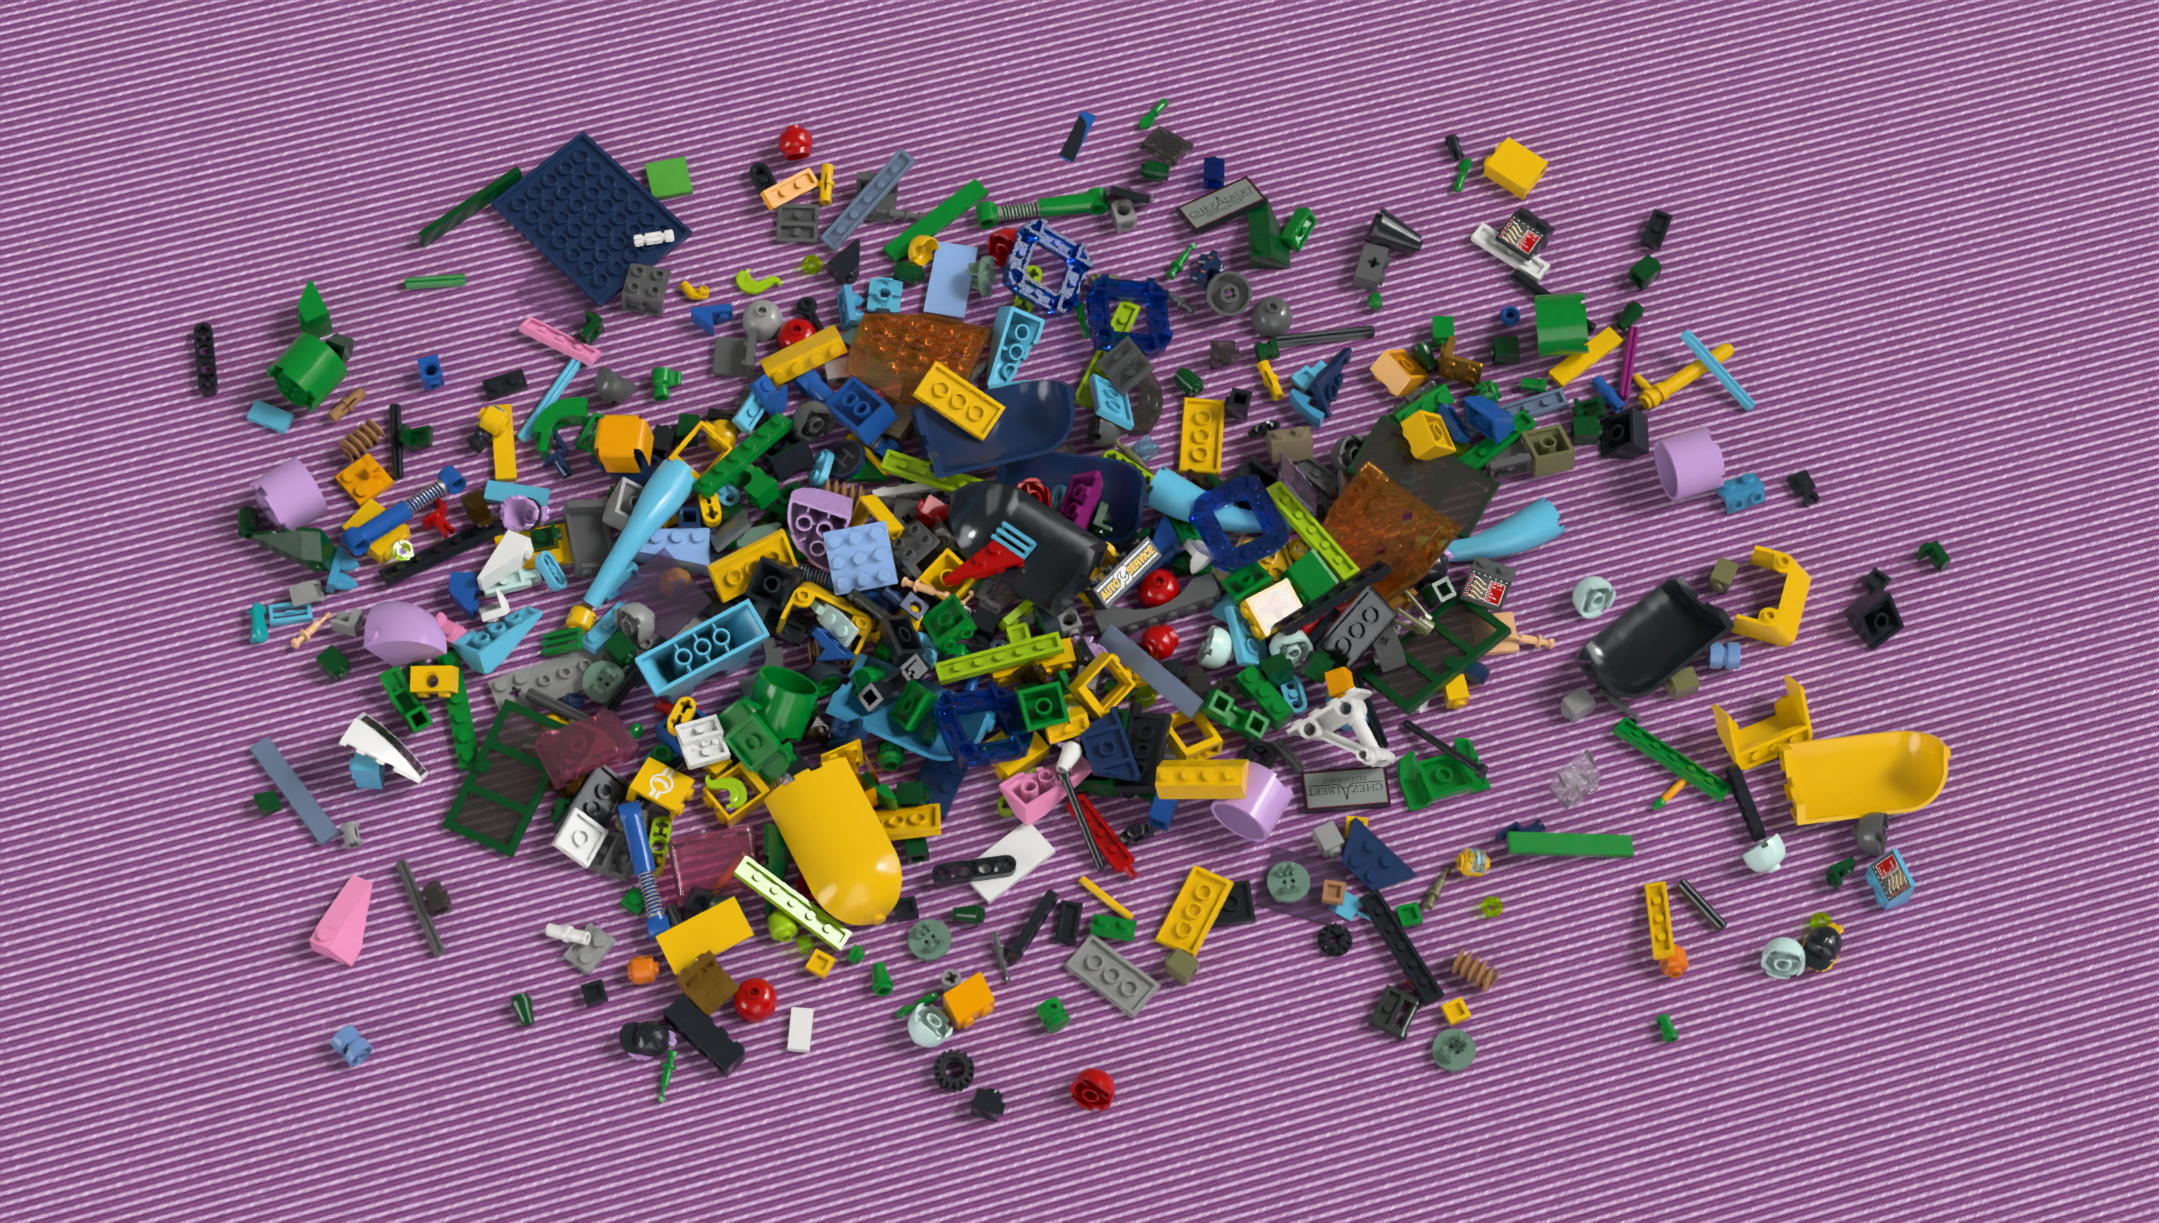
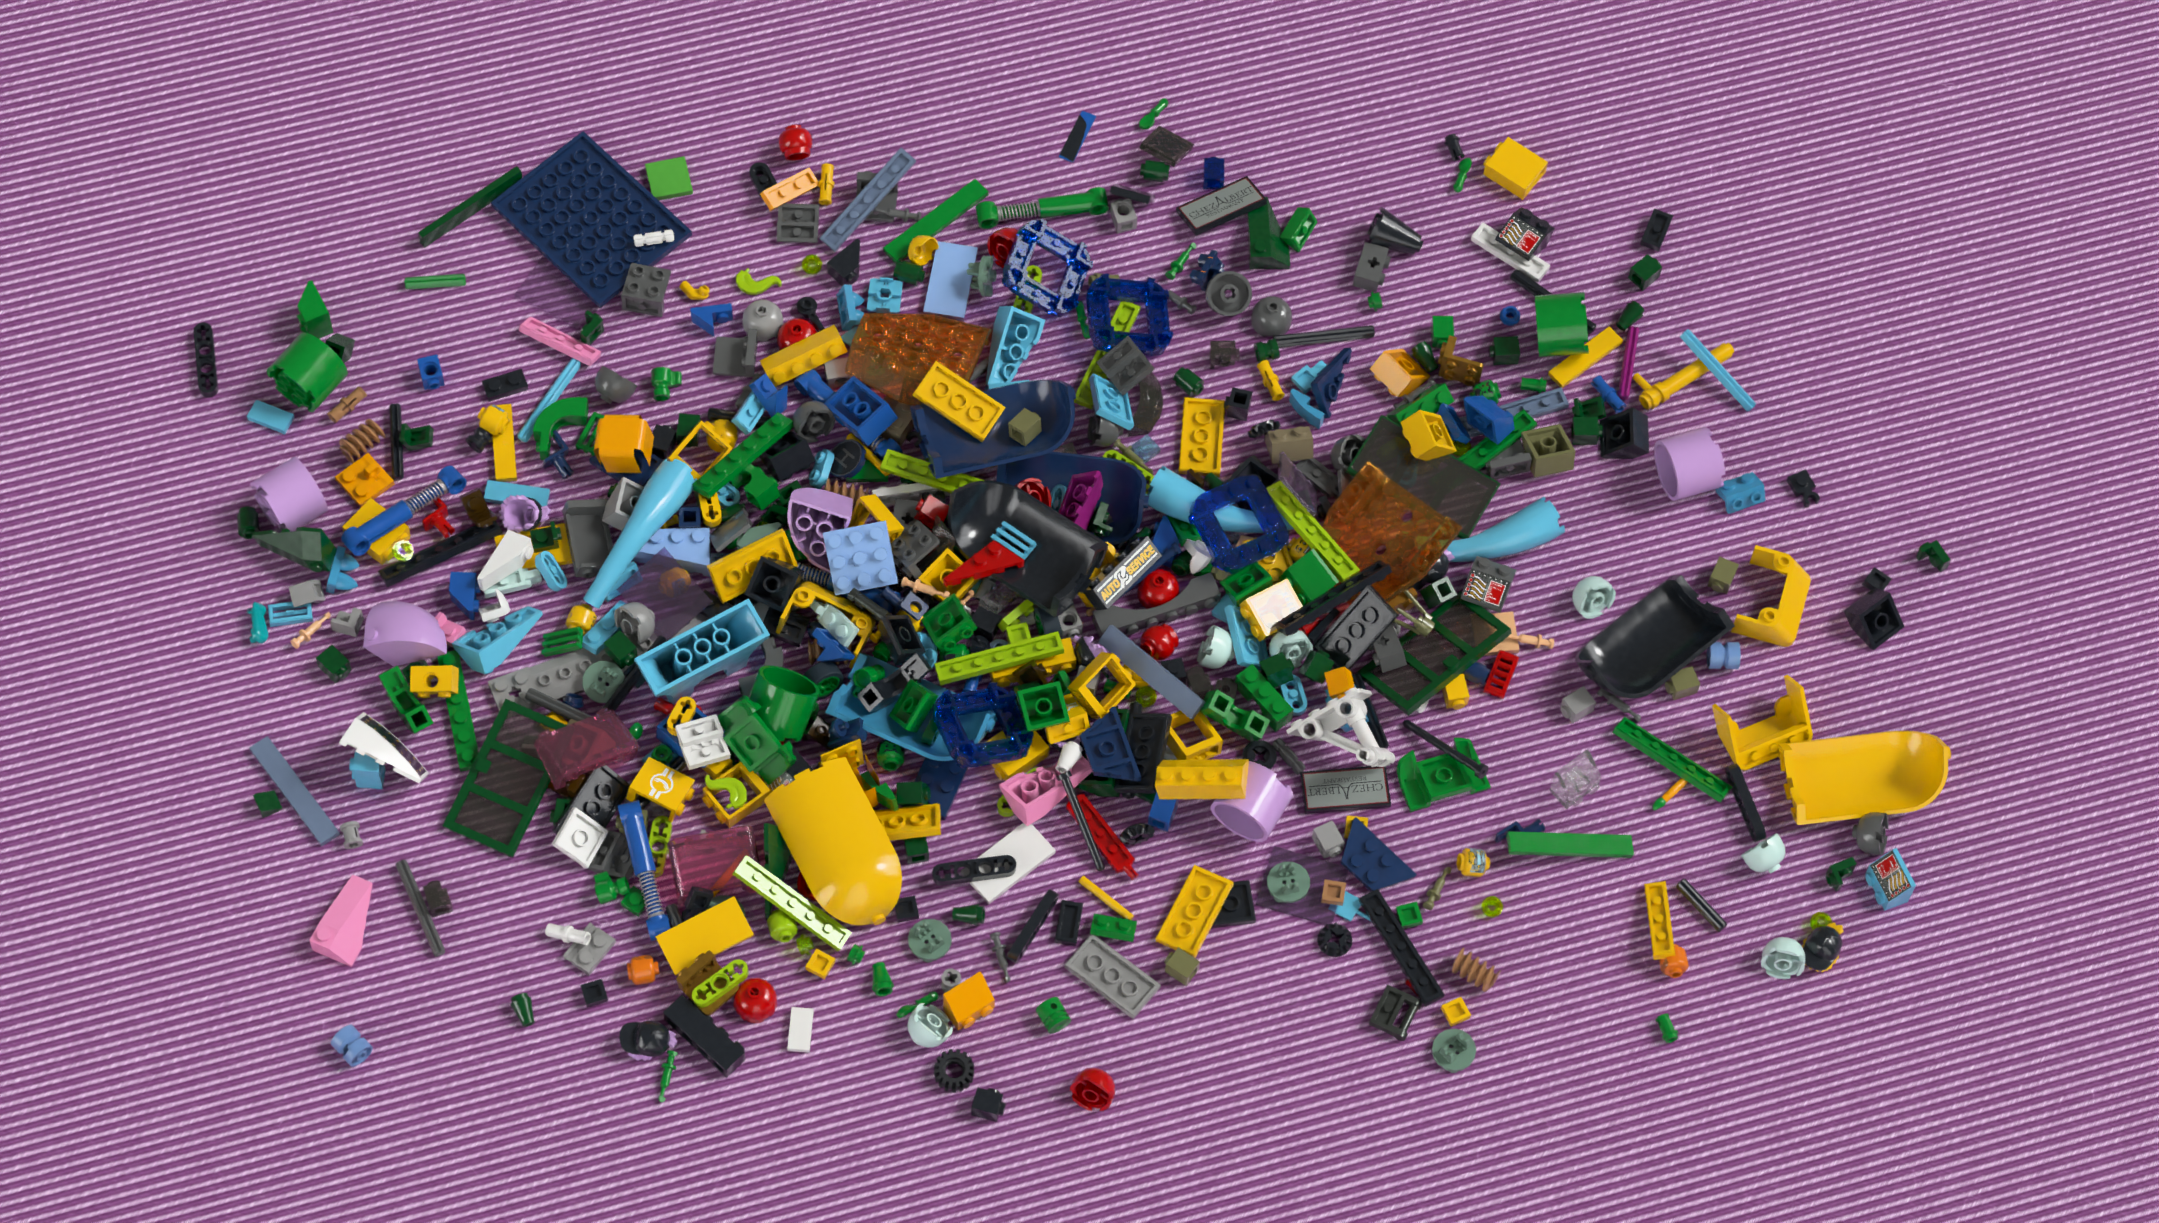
(607, 889): none -> green piece
(703, 987): none -> lime beam
(1025, 427): none -> olive brick
(1507, 662): none -> red slope

